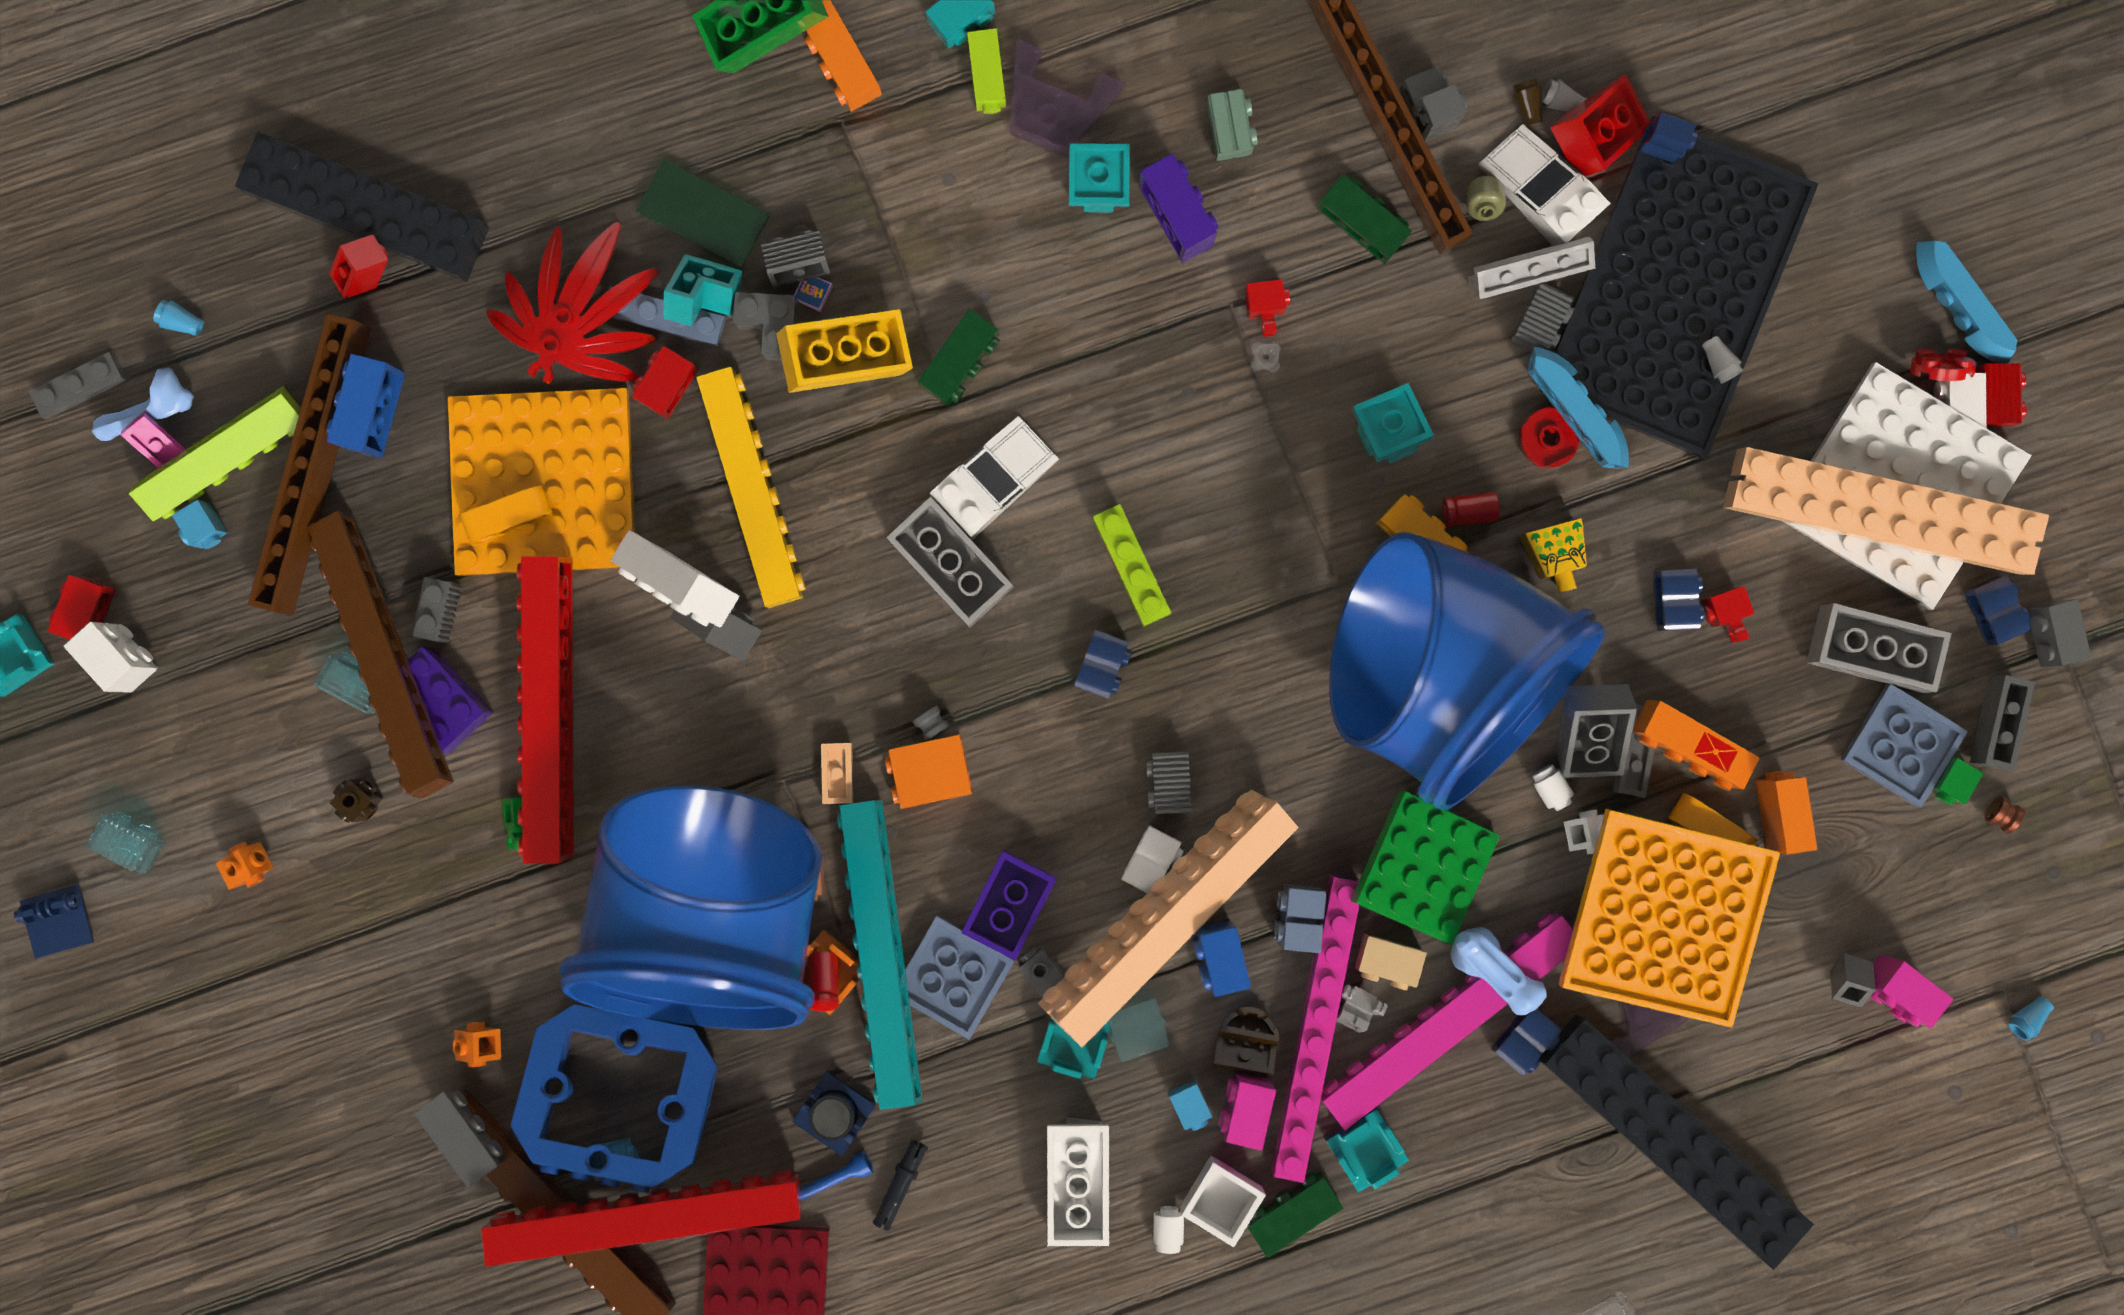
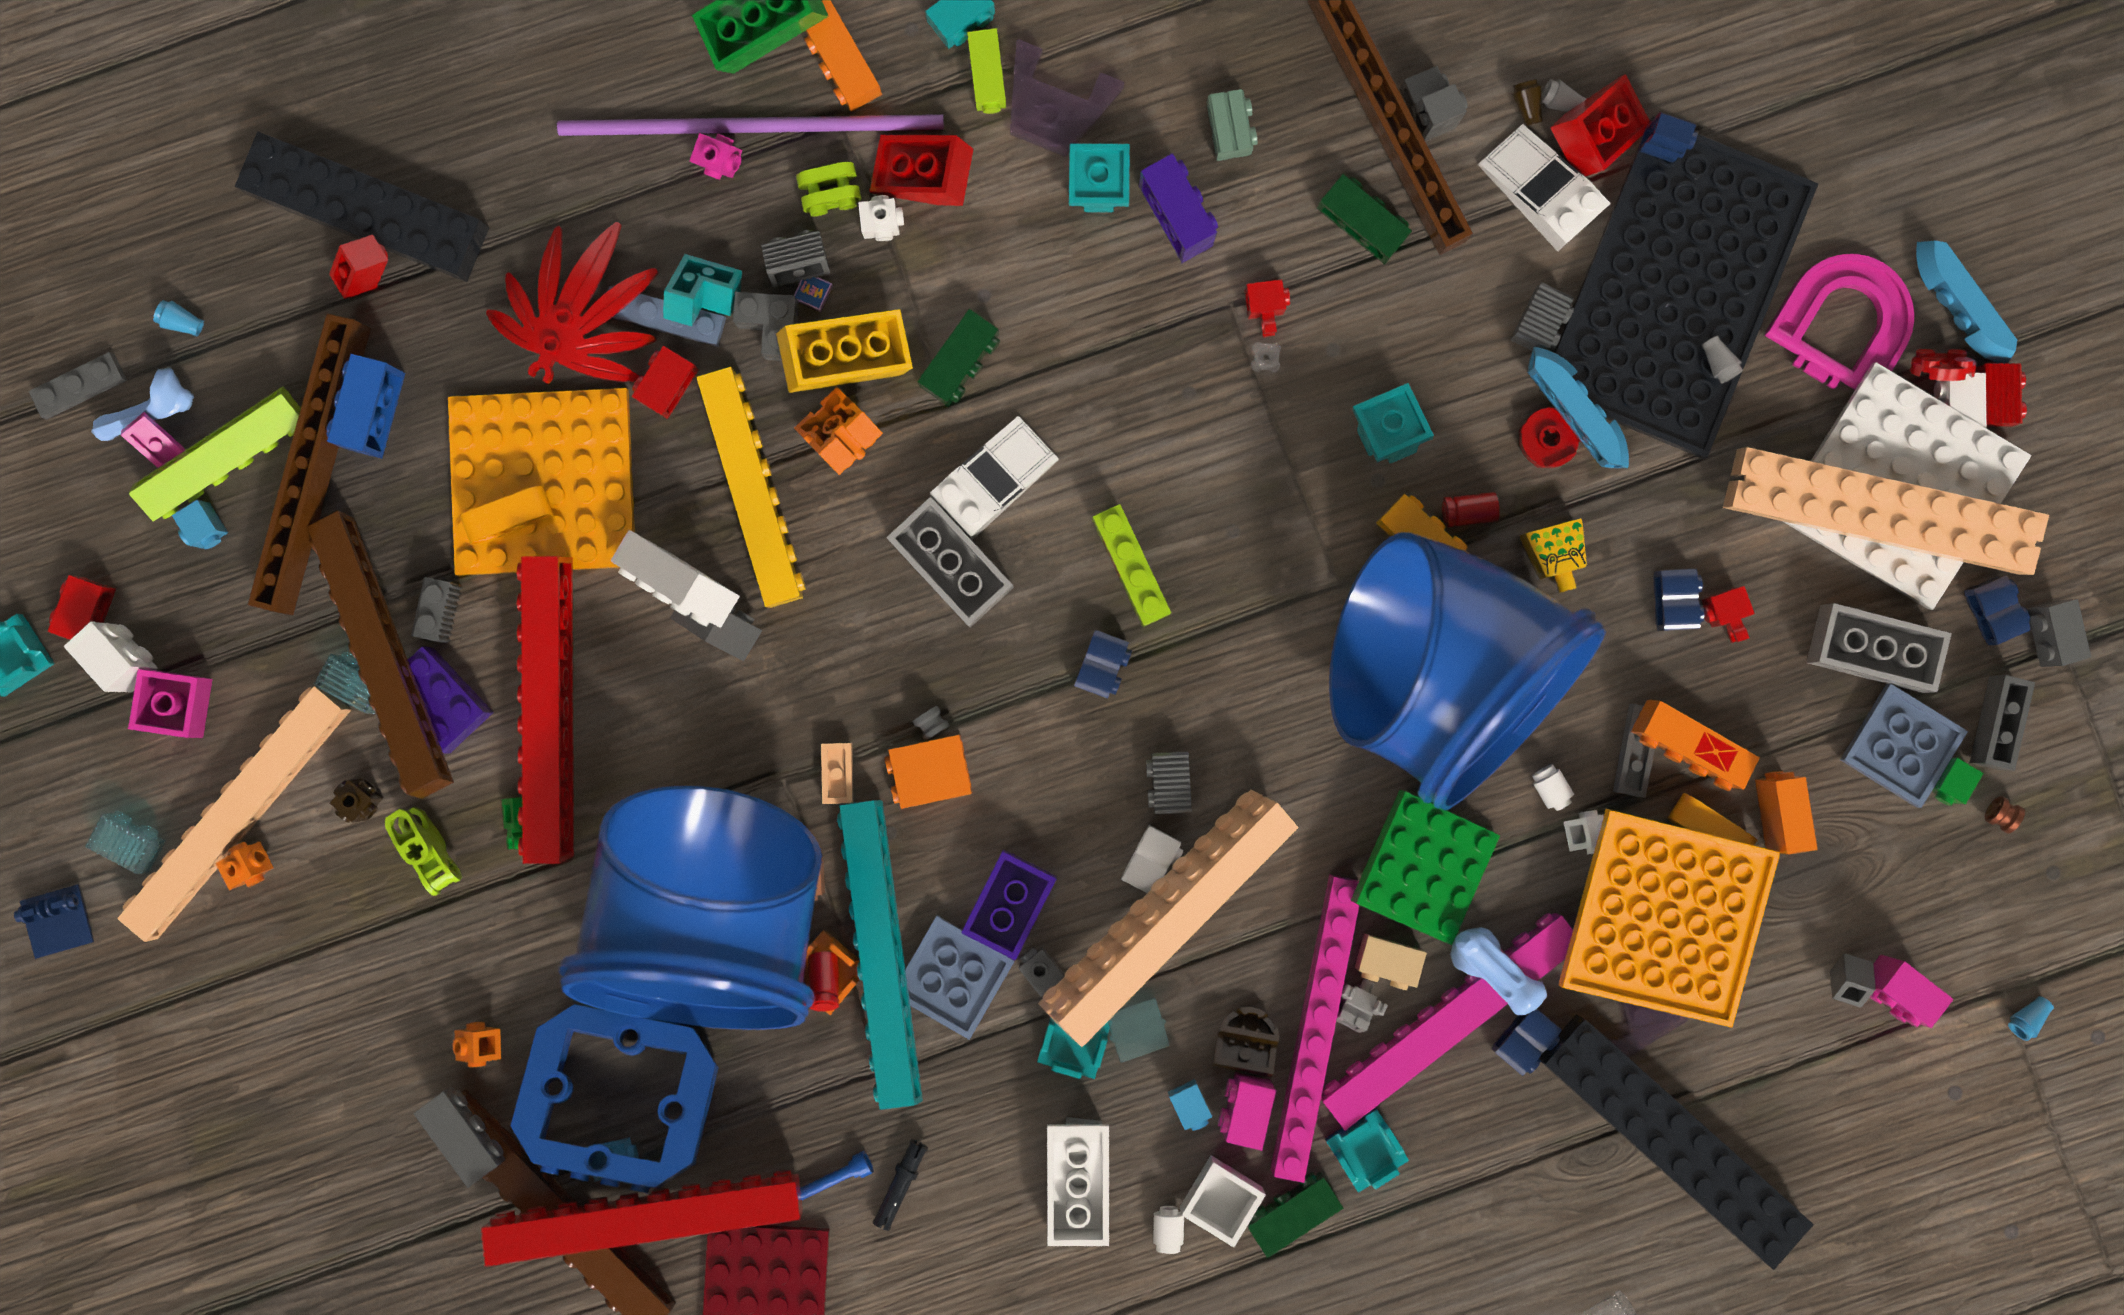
(170, 703): none -> dark pink brick
(233, 814): none -> light nougat brick
(423, 849): none -> lime piece
(702, 213): clear green tile -> none
(716, 155): none -> dark pink brick
(750, 125): none -> medium lavender piece
(819, 202): none -> lime brick
(833, 1114): piece -> none
(839, 431): none -> orange brick
(871, 214): none -> white brick
(922, 168): none -> red slope
(1222, 958): blue brick -> none
(1298, 914): sand blue piece -> none
(1485, 198): olive head -> none
(1533, 268): light grey fence -> none
(1595, 730): dark grey brick -> none
(1807, 295): none -> dark pink piece

